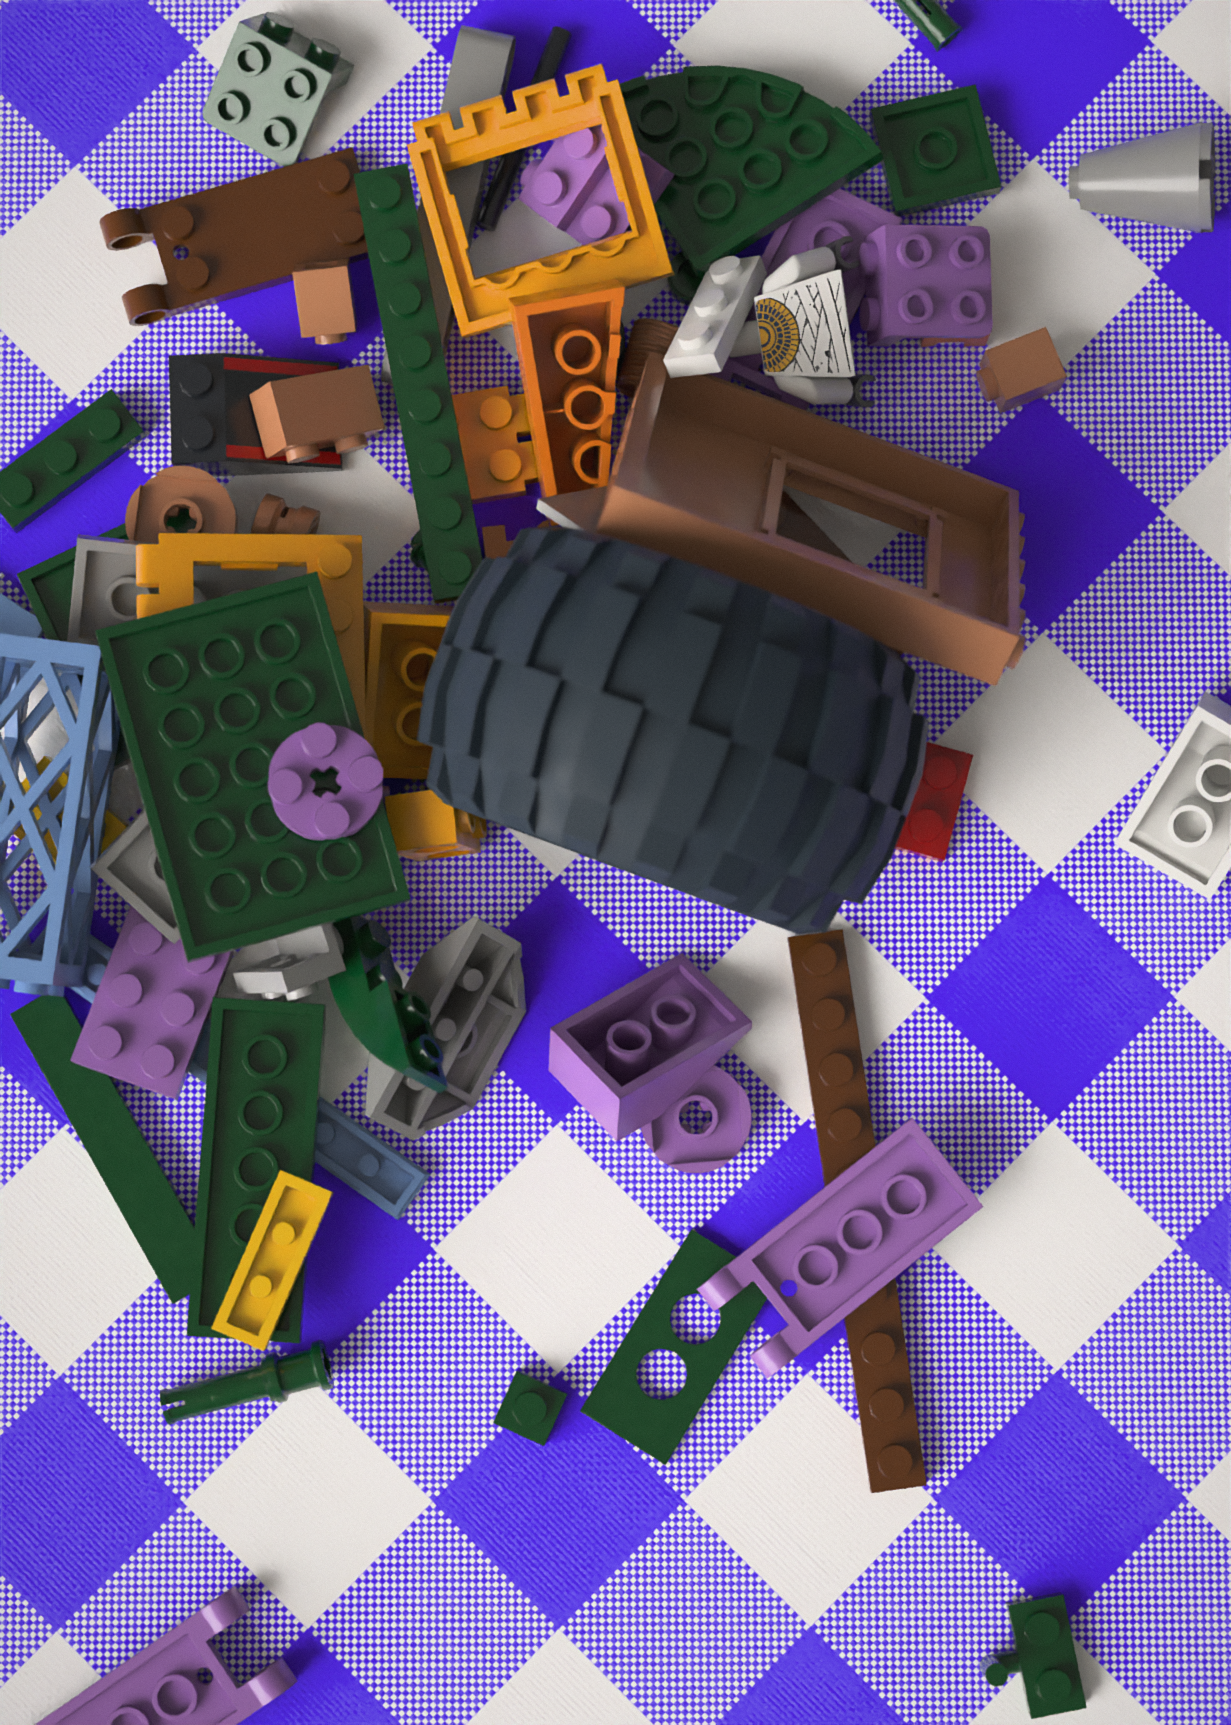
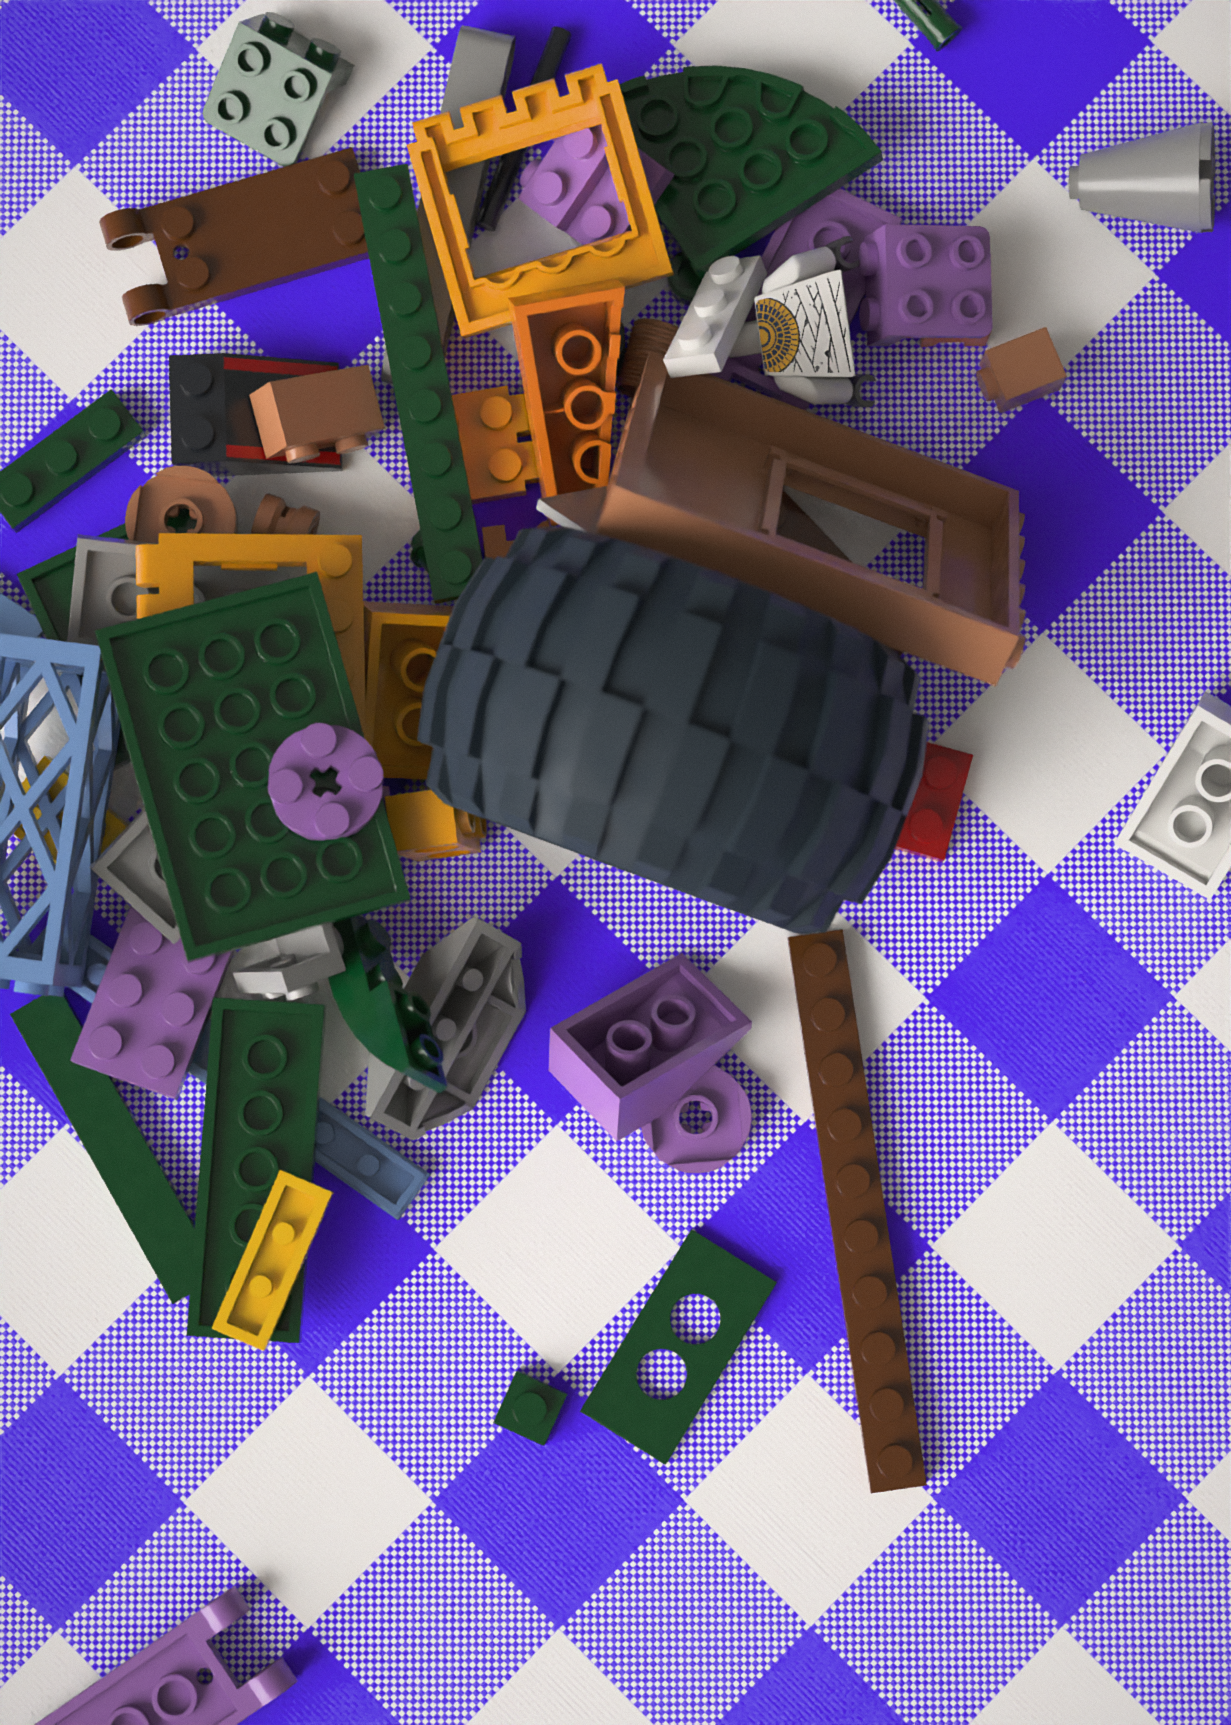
(274, 1378): dark green pin -> none
(325, 300): nougat brick -> none
(848, 1241): medium lavender hinge -> none
(935, 150): dark green plate -> none
(1041, 1655): dark green plate -> none

